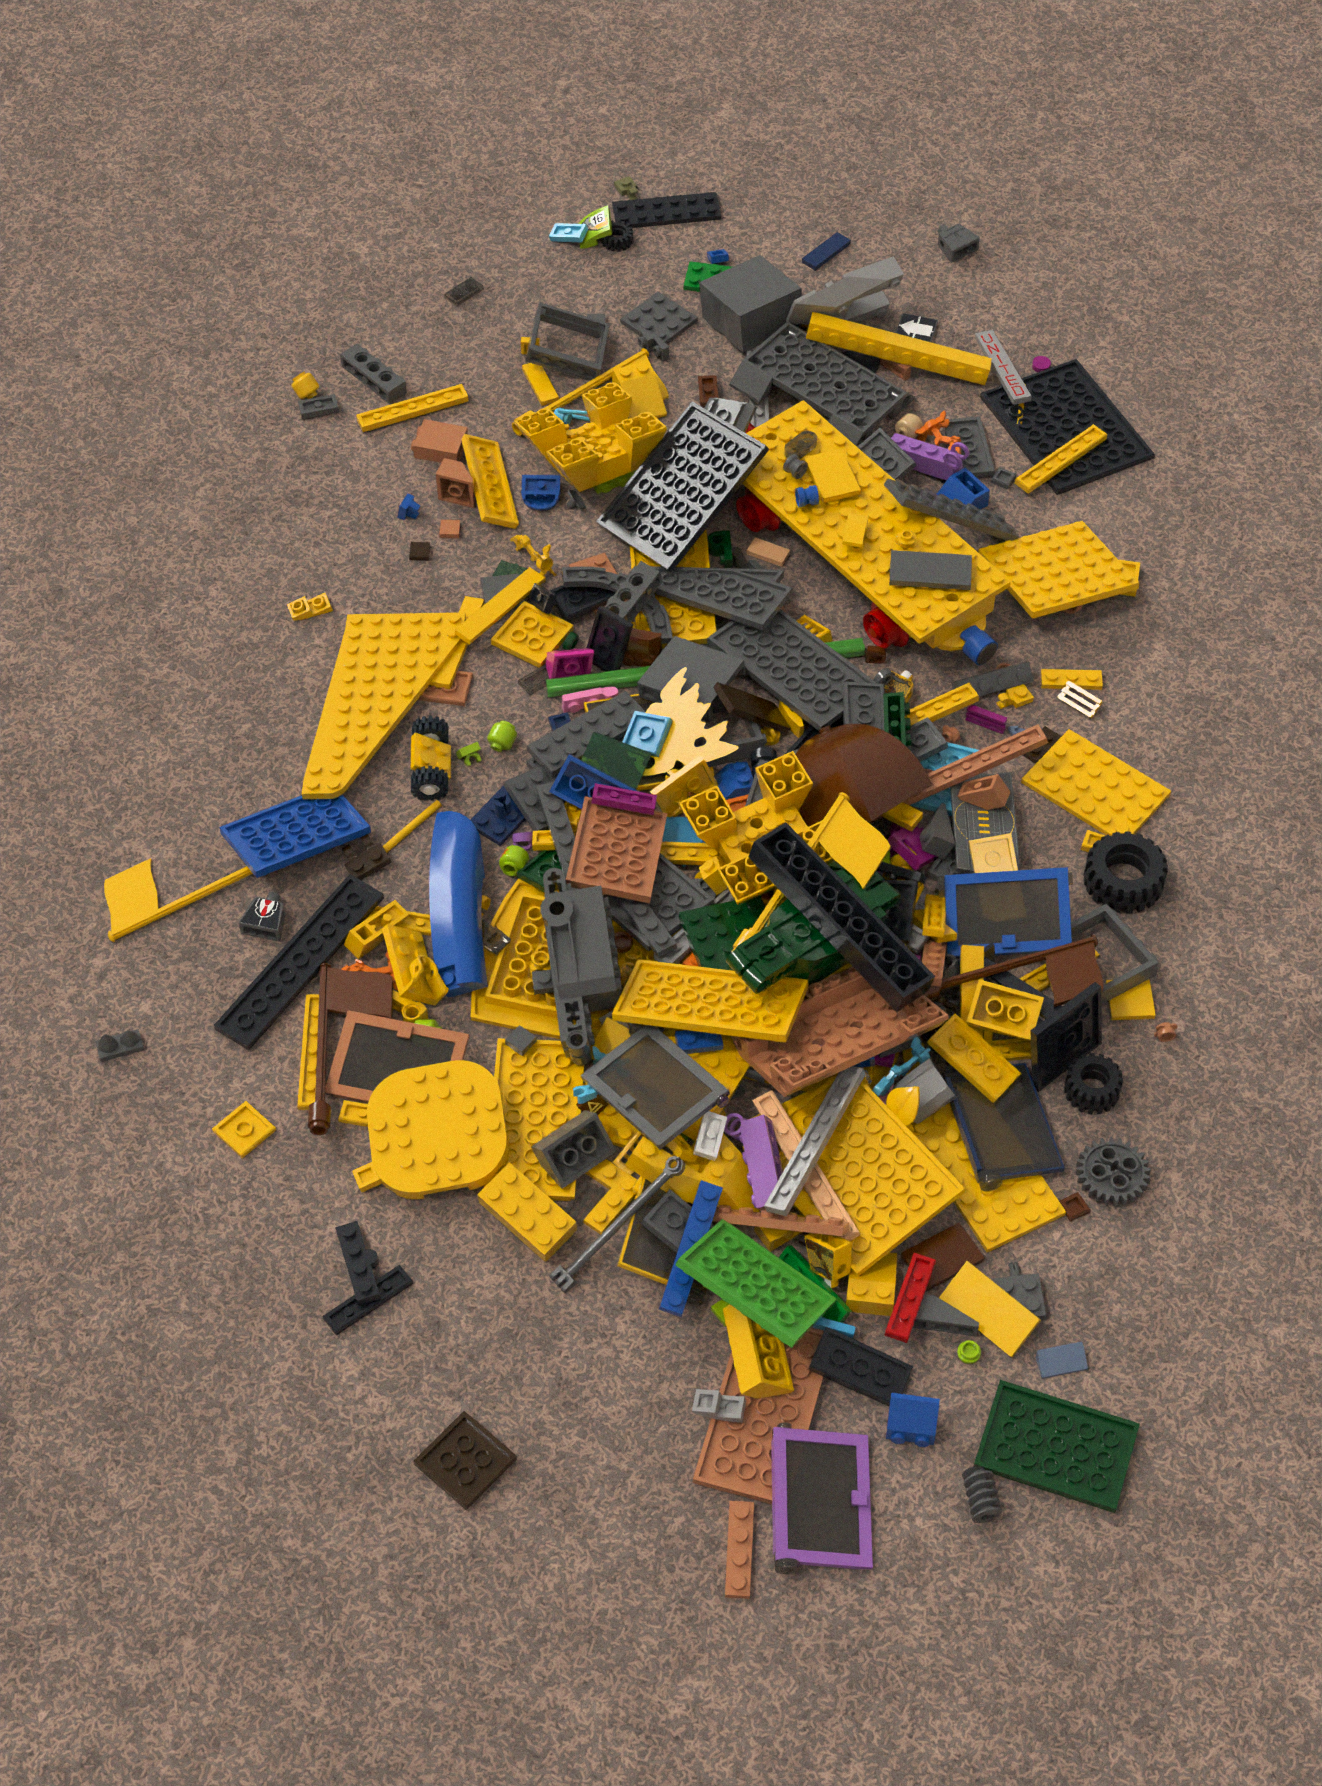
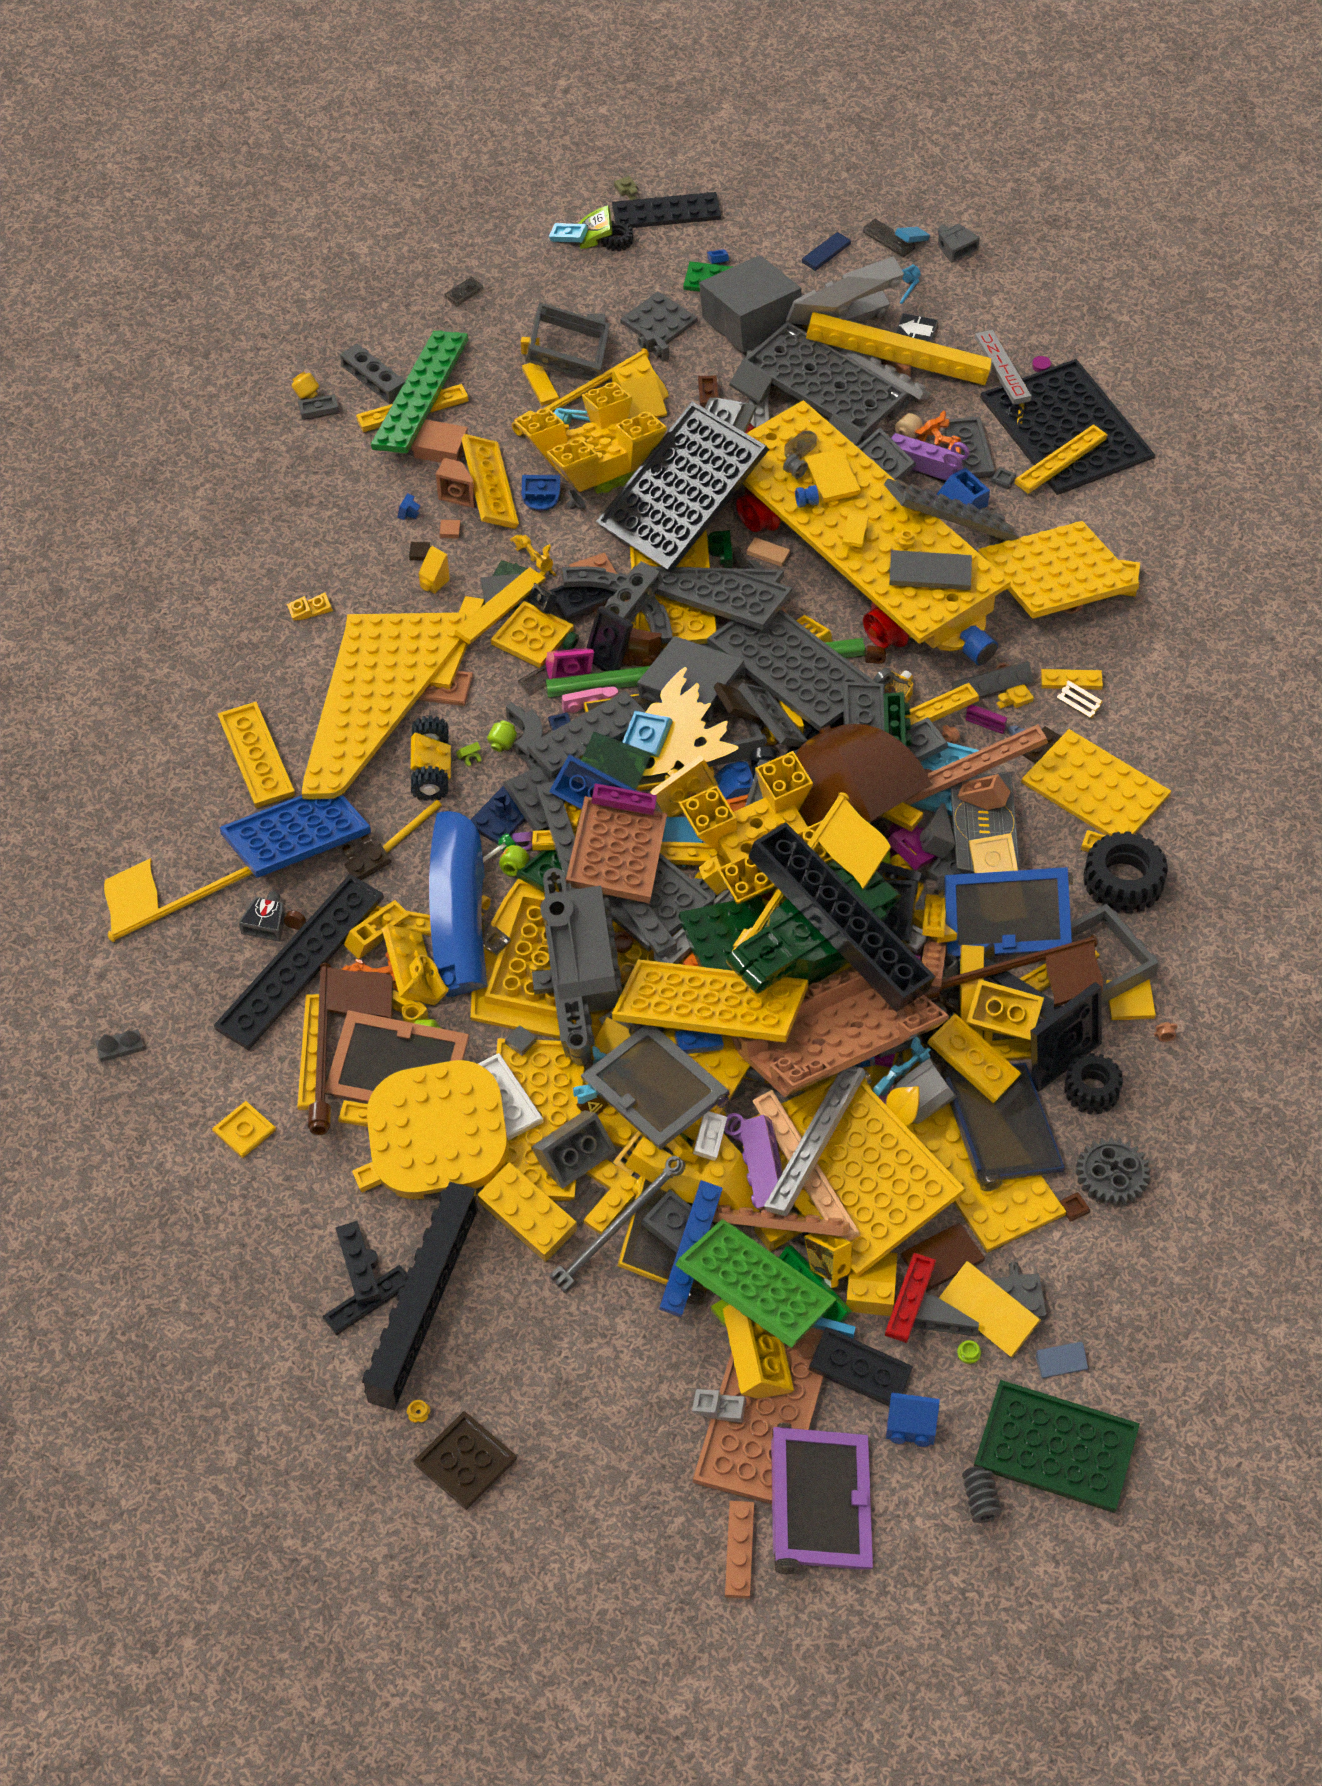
(256, 754): none -> yellow plate
(294, 920): none -> reddish brown tile
(414, 1407): none -> yellow plate
(419, 392): none -> green plate
(420, 1296): none -> black brick
(434, 570): none -> yellow slope
(503, 843): none -> hinge
(518, 1108): none -> white tile
(530, 726): none -> dark grey arch
(773, 715): none -> dark grey tile
(887, 237): none -> clear smoke plate
(887, 372): none -> light grey plate
(911, 275): none -> dark azure plant
(912, 234): none -> dark azure tile

